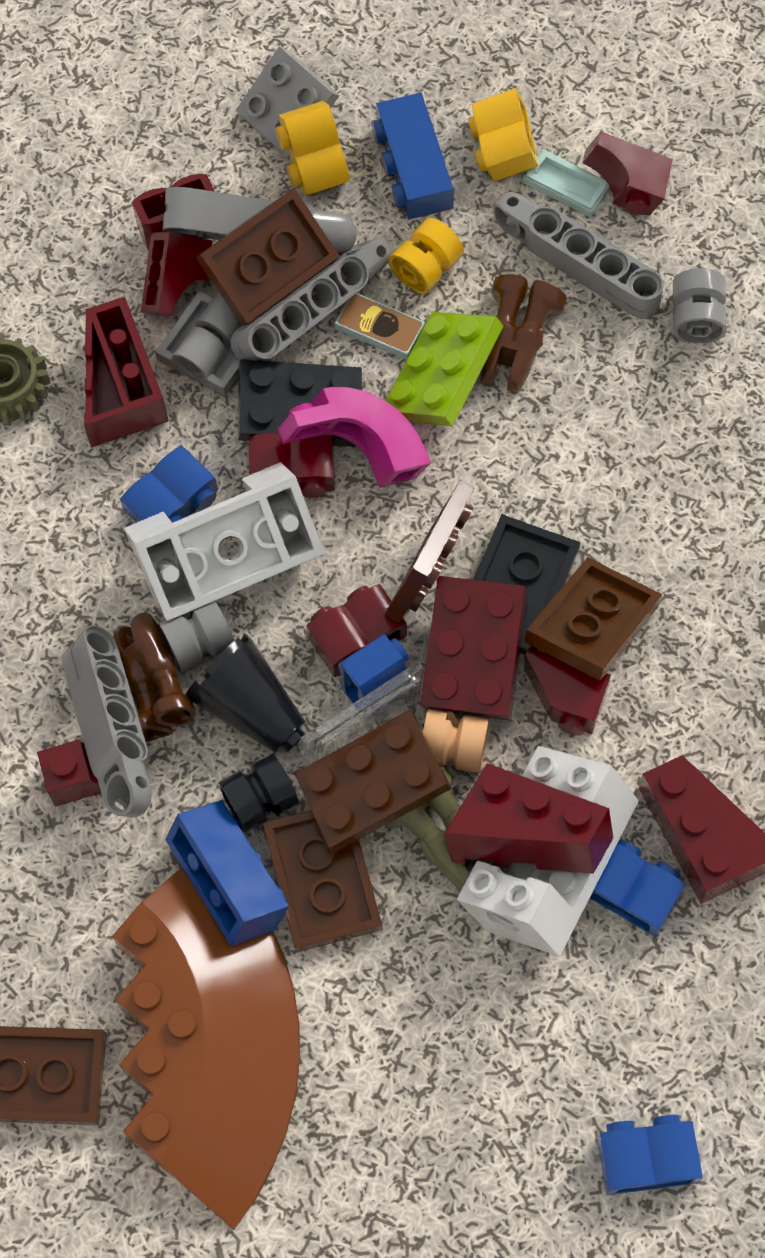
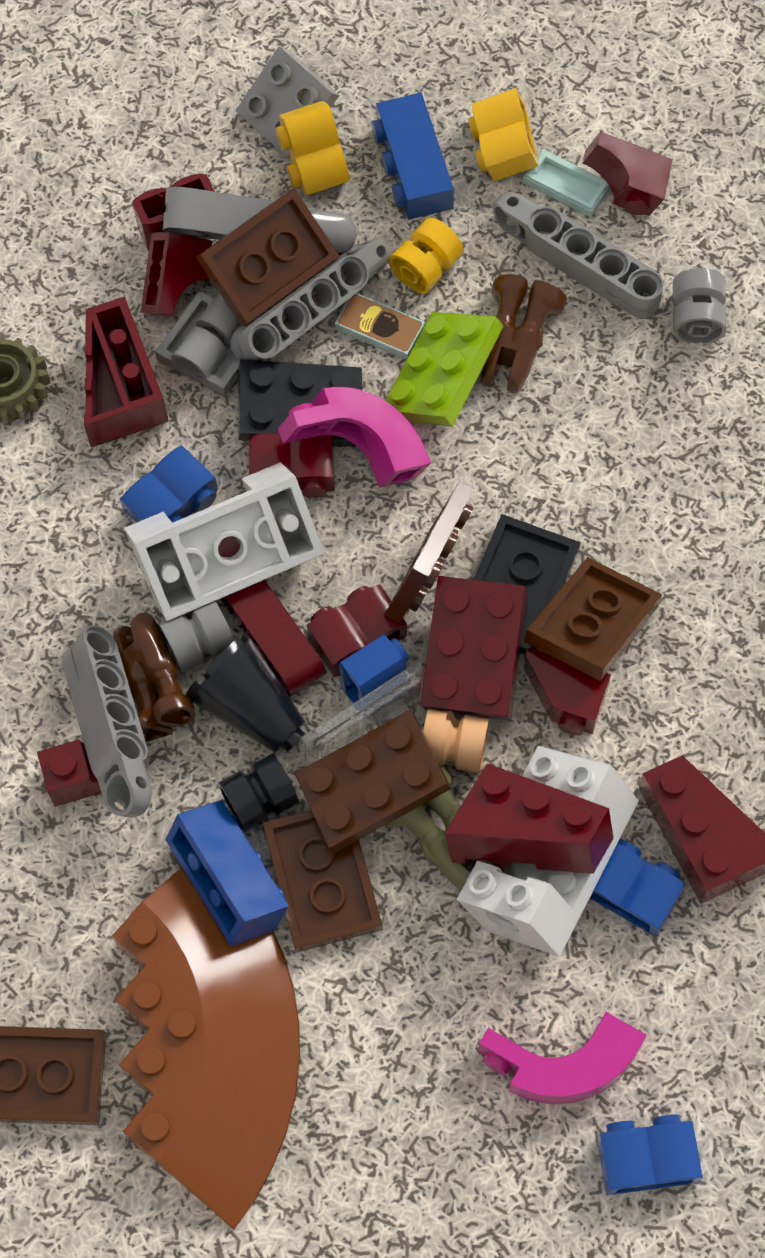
(273, 630): none -> dark red beam
(567, 1077): none -> dark pink arch

